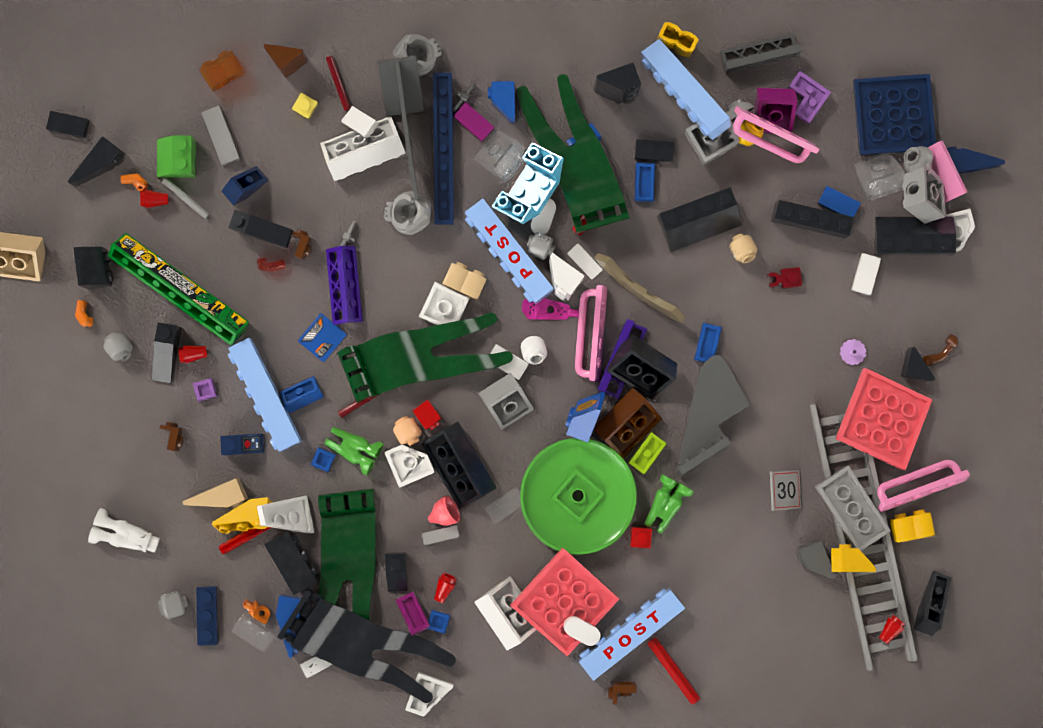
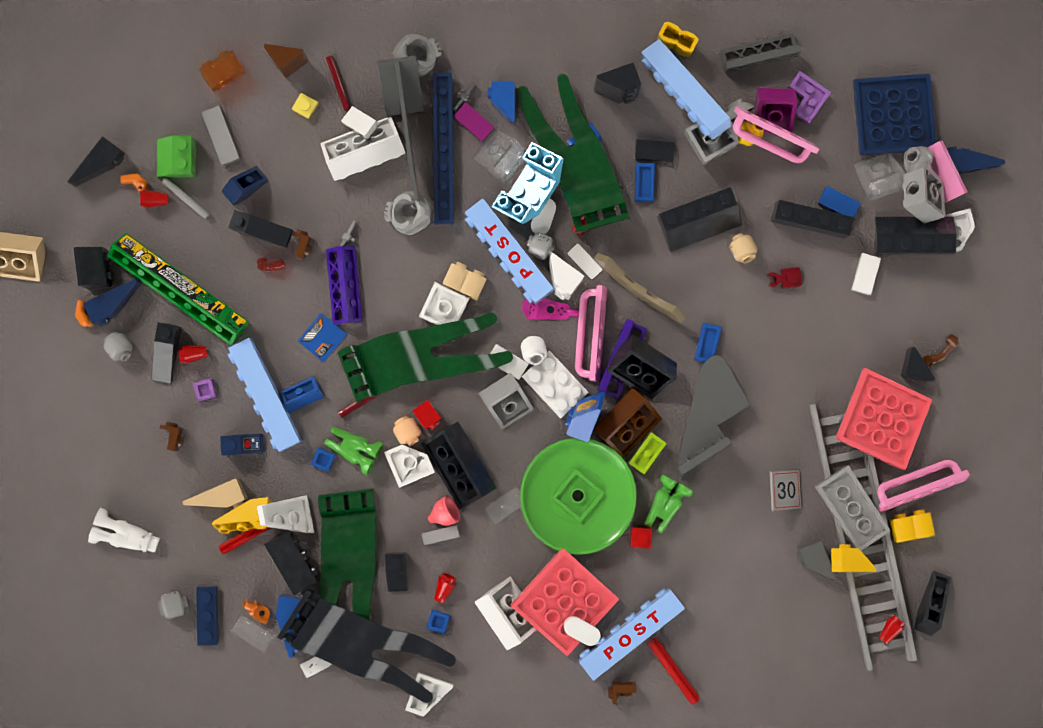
(67, 124): black tile -> none
(110, 303): none -> dark blue slope
(412, 613): magenta tile -> none
(555, 384): none -> white plate
(853, 352): lavender piece -> none

